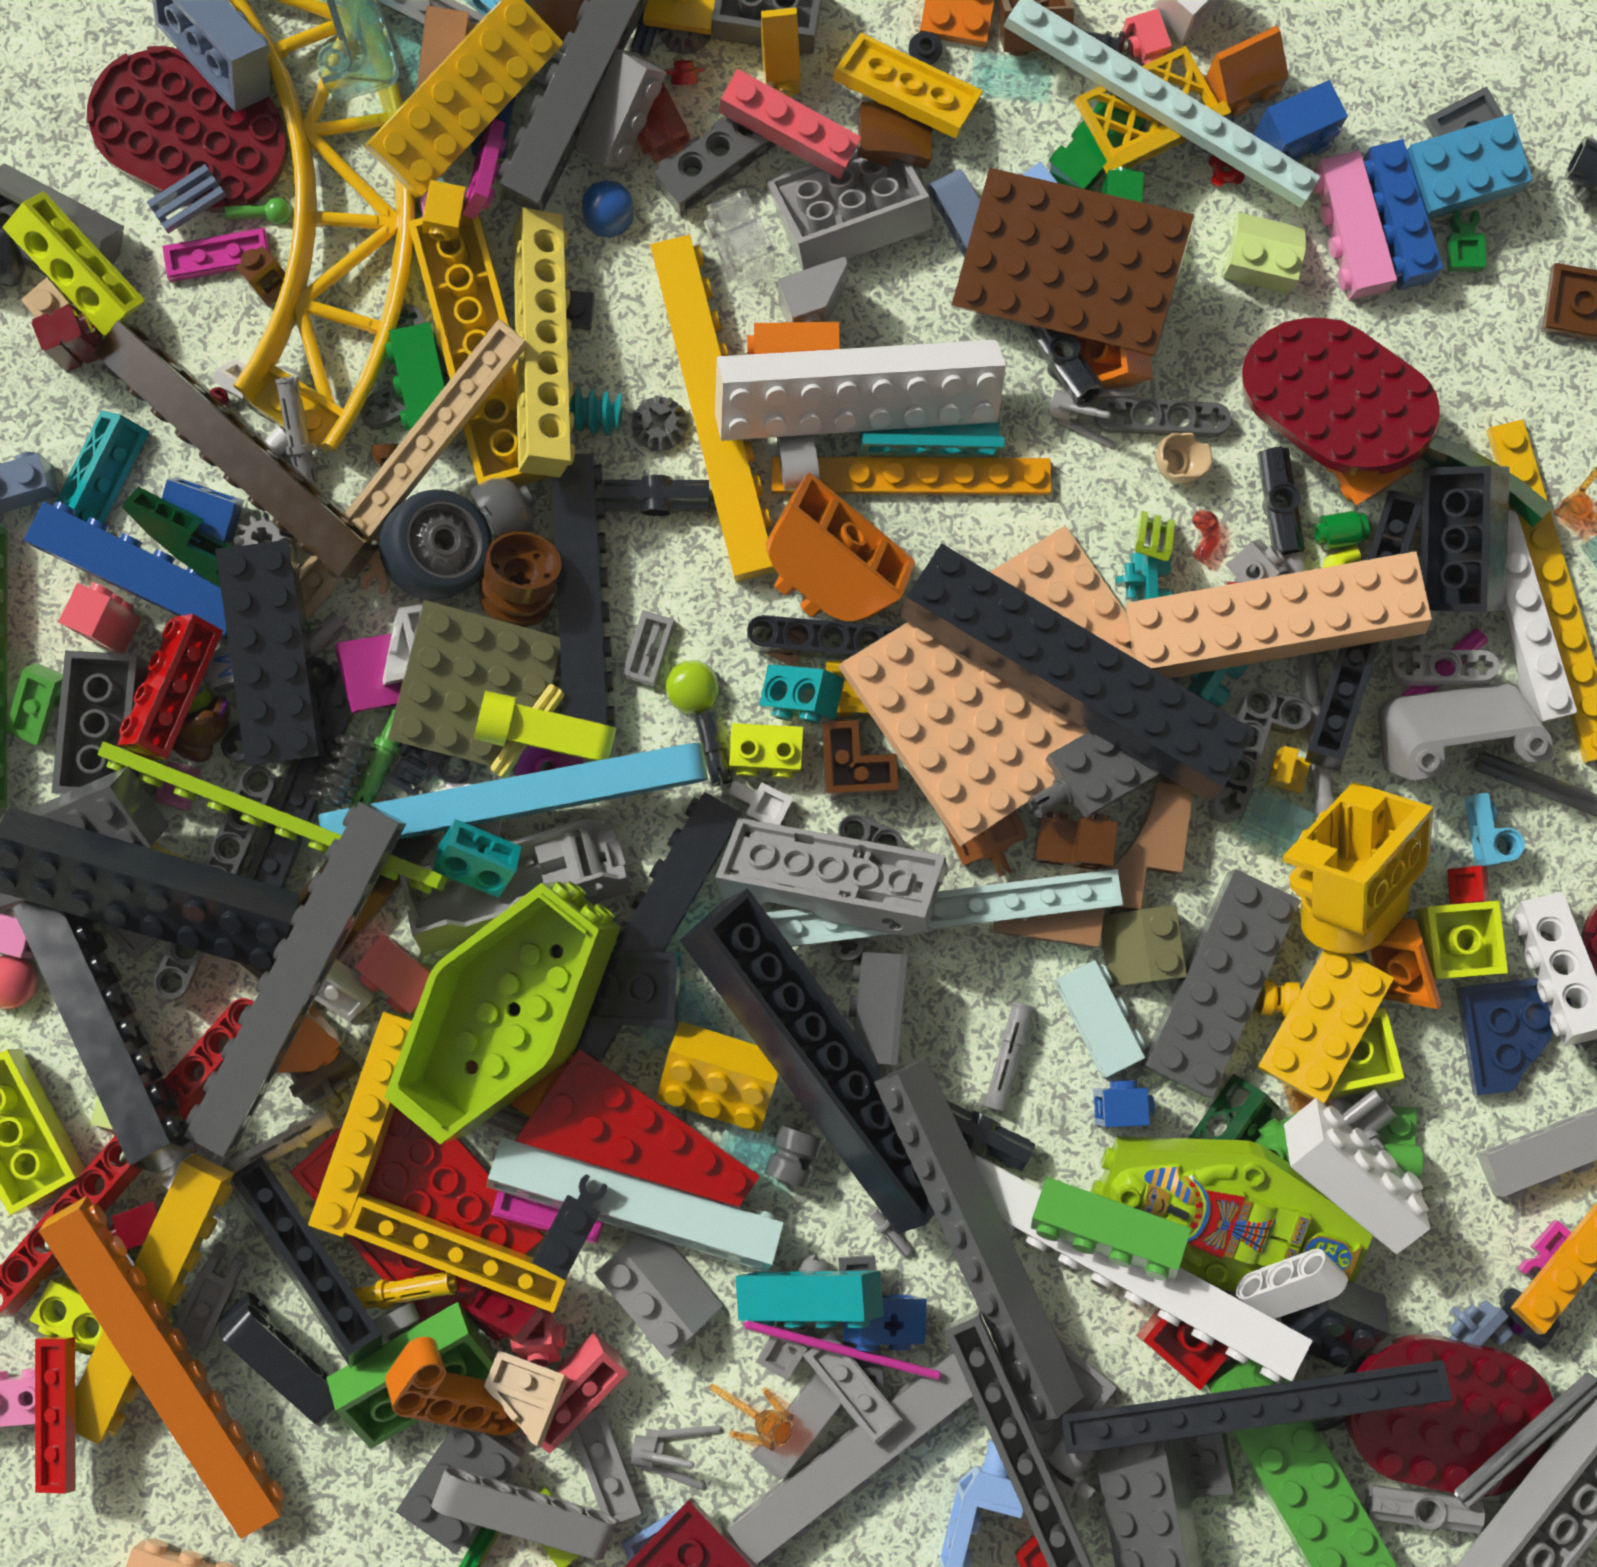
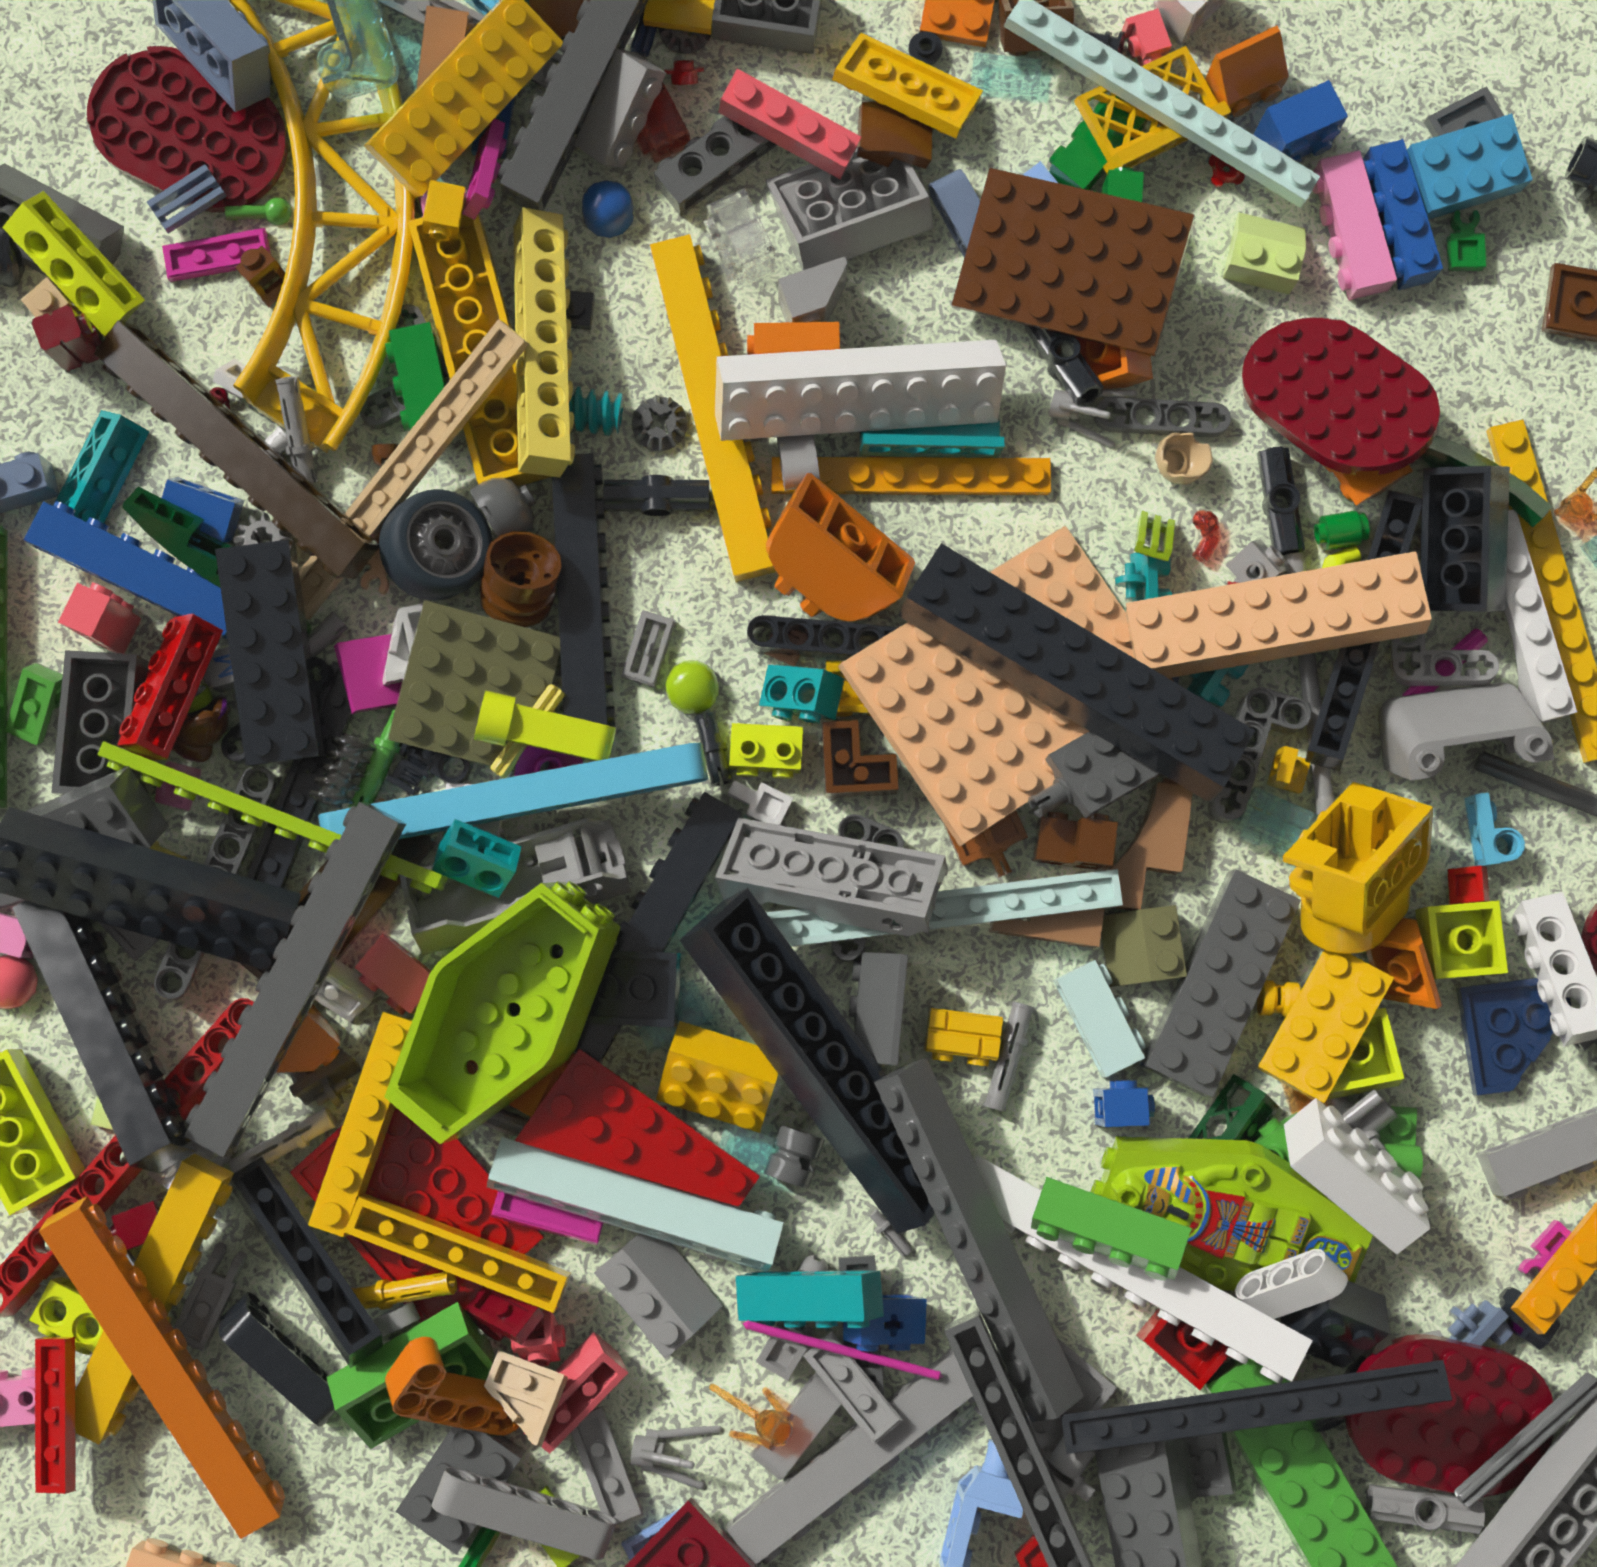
(569, 1231): black plate -> none
(781, 50): yellow slope -> none
(963, 1035): none -> yellow brick
(991, 1139): black piece -> none

